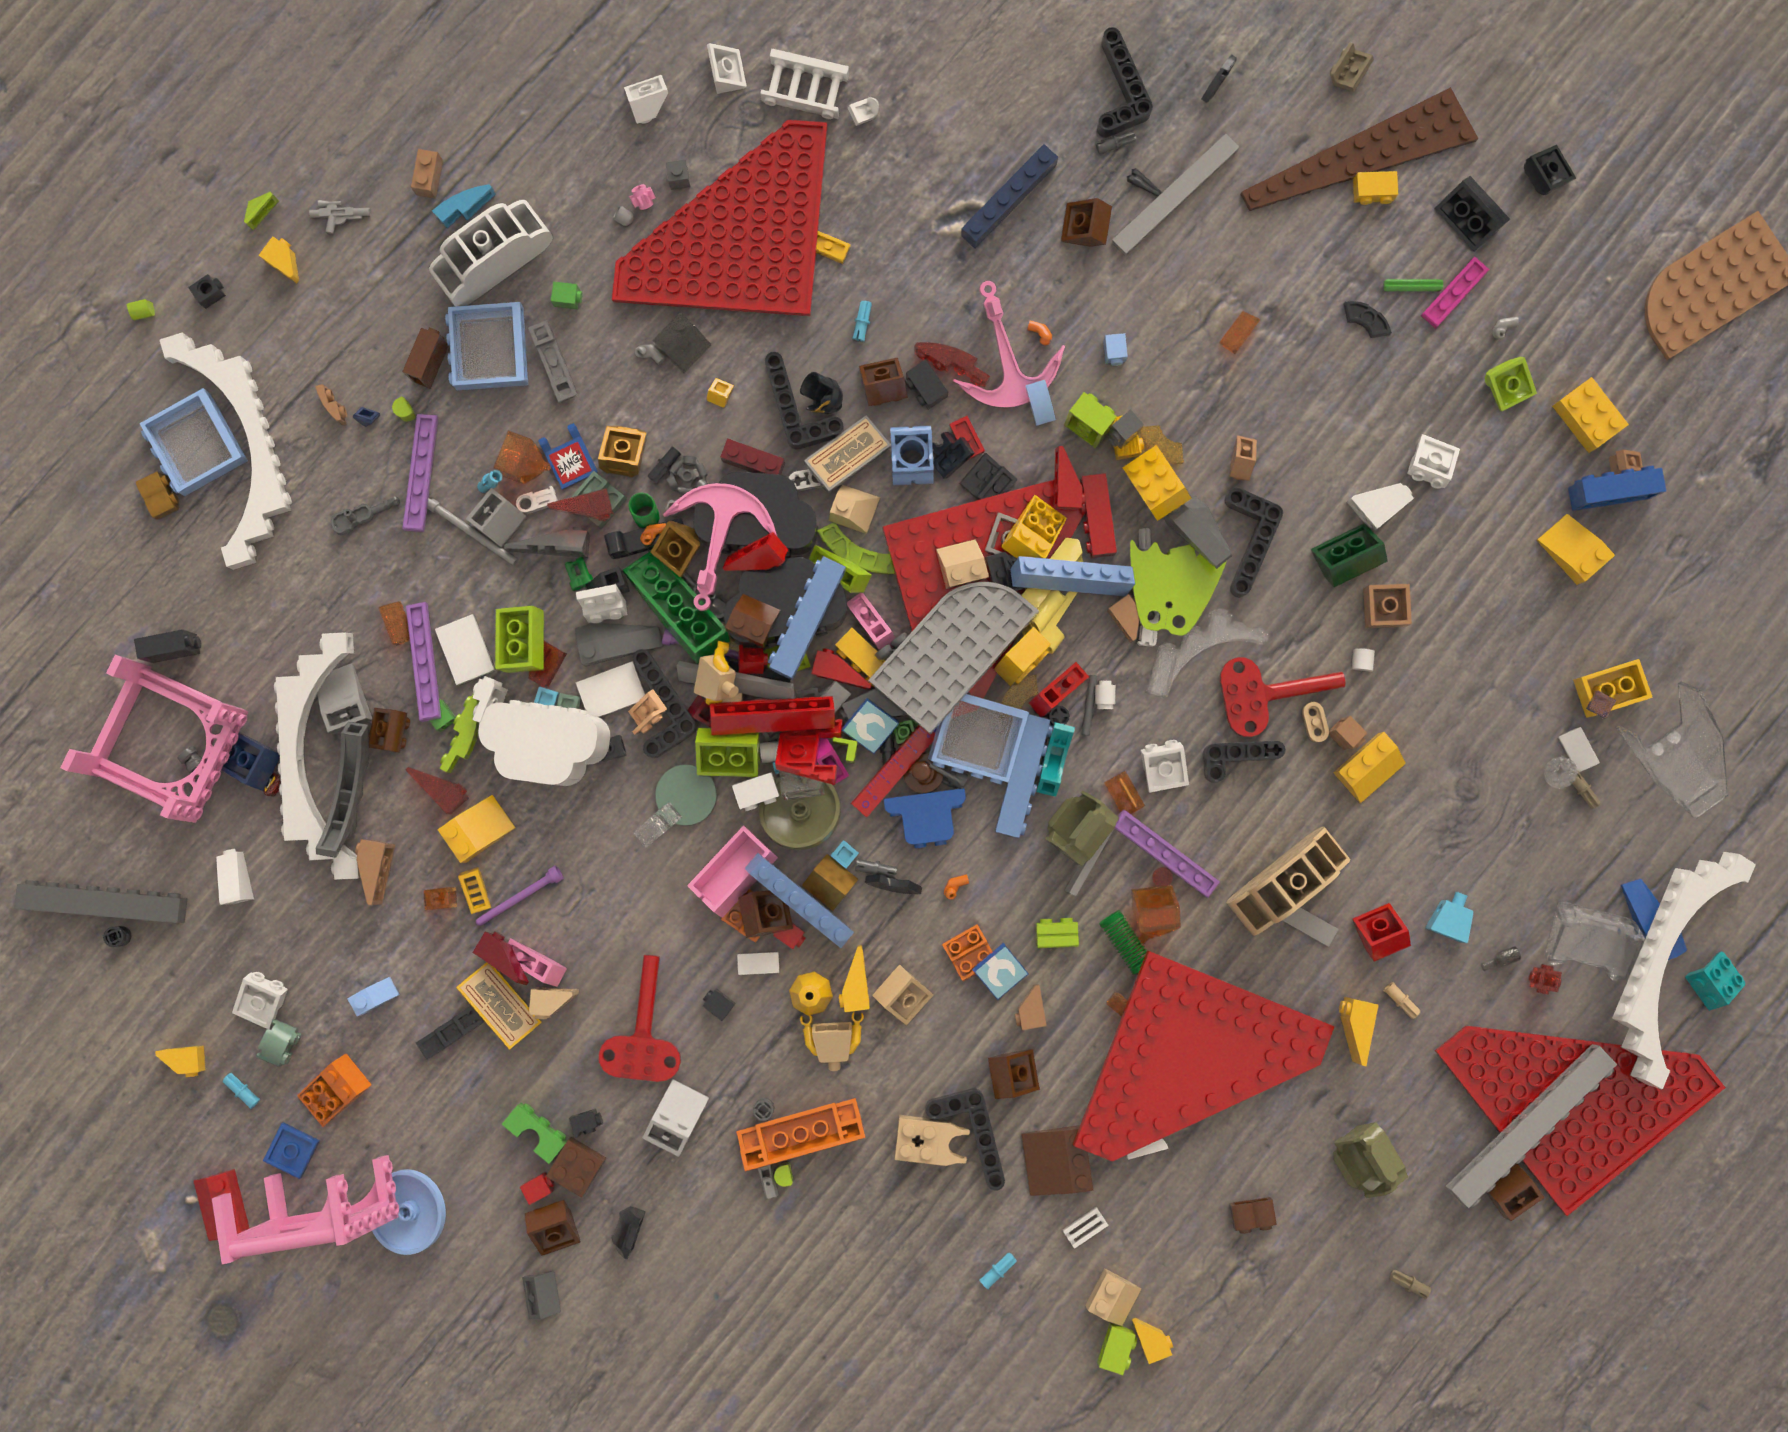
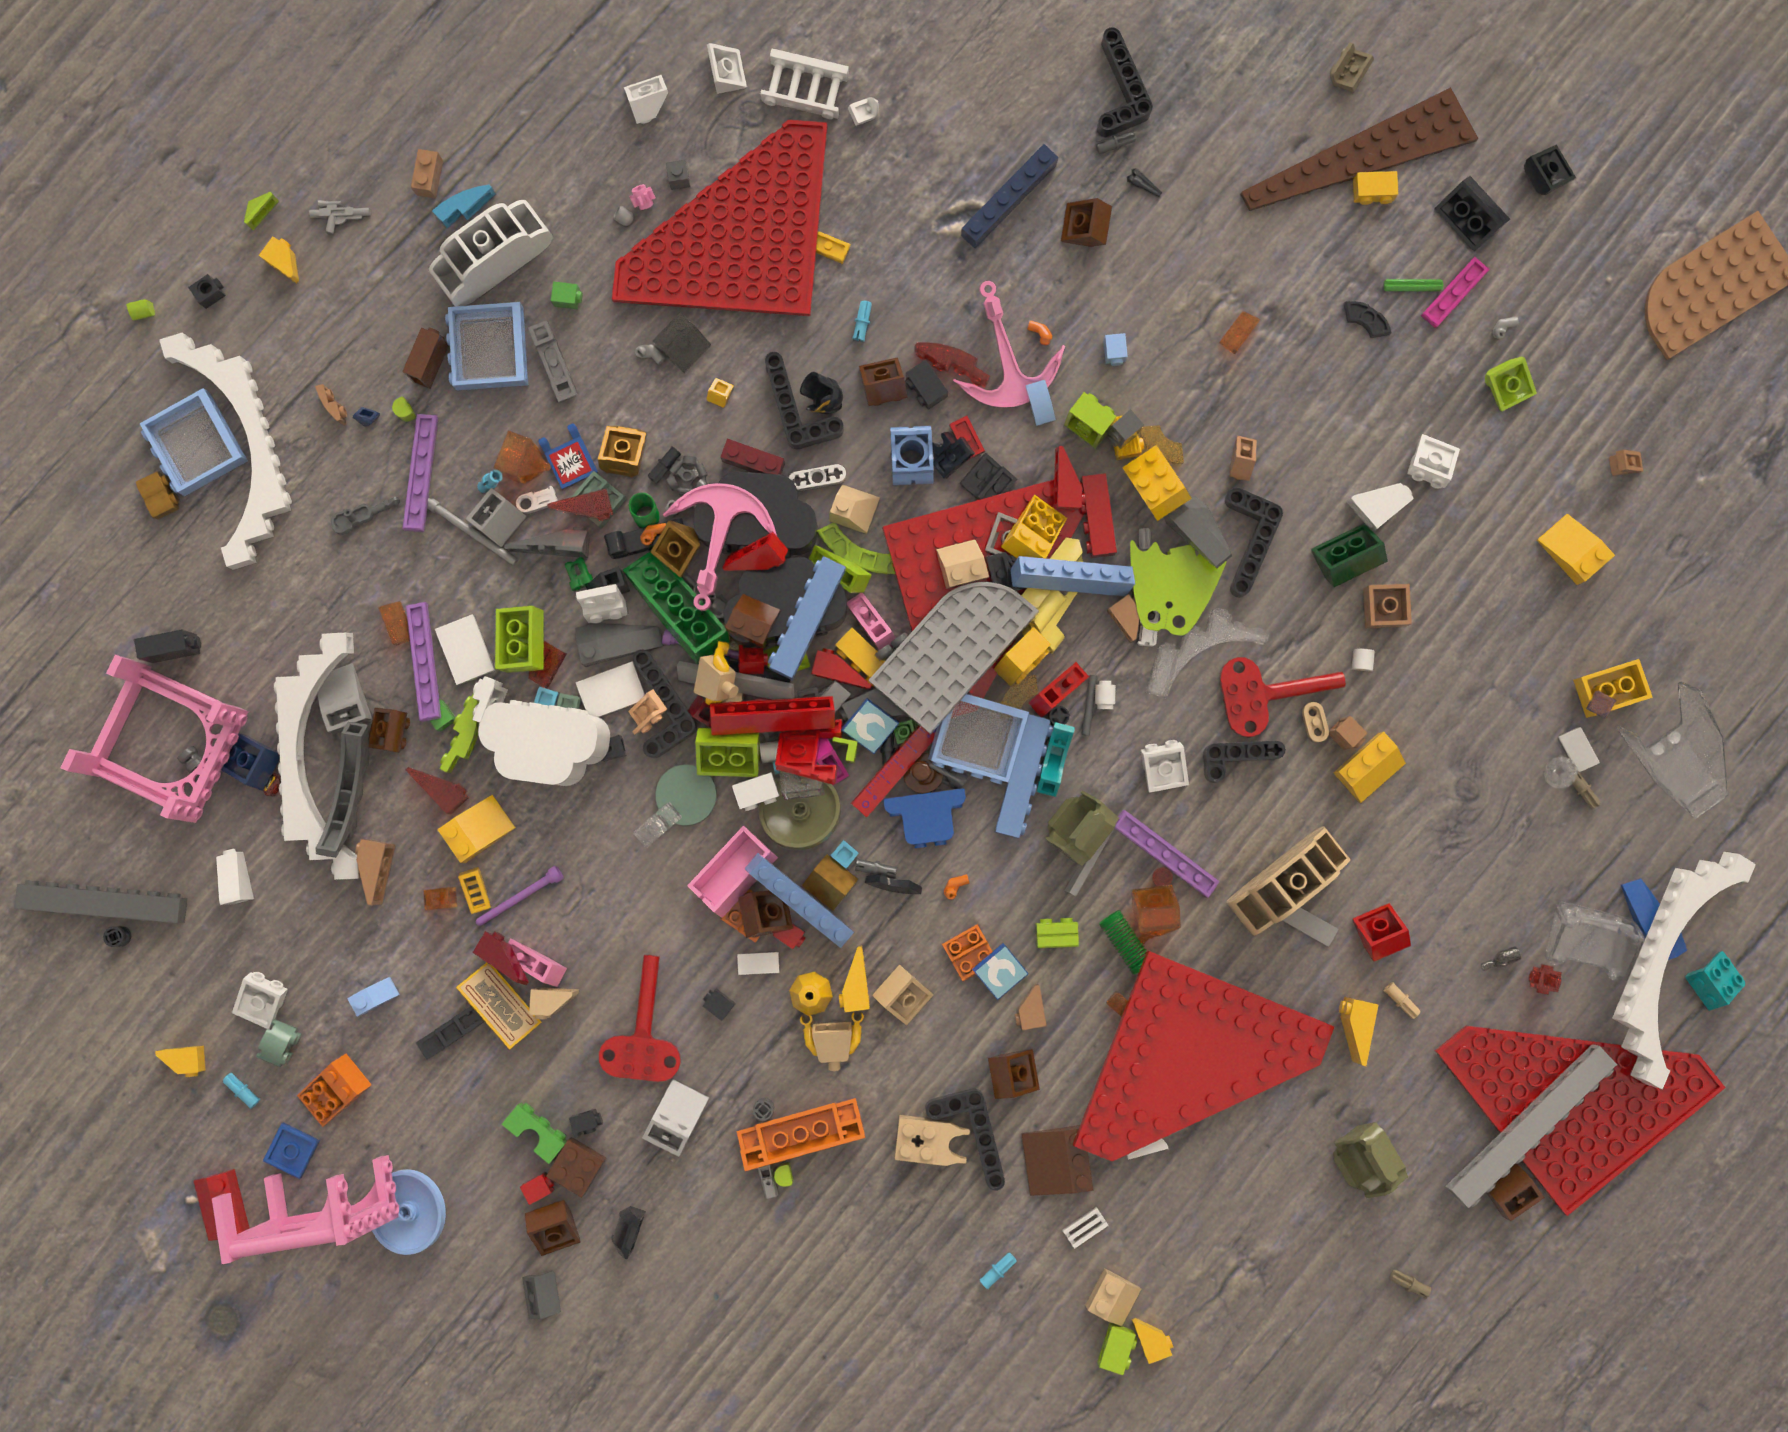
(847, 454): tile -> none
(1124, 793): clear orange slope -> none
(1175, 194): light grey tile -> none
(1219, 78): black tile -> none
(1253, 1214): reddish brown brick -> none
(1452, 919): medium azure torso -> none
(1590, 415): yellow brick -> none
(1617, 488): blue brick -> none

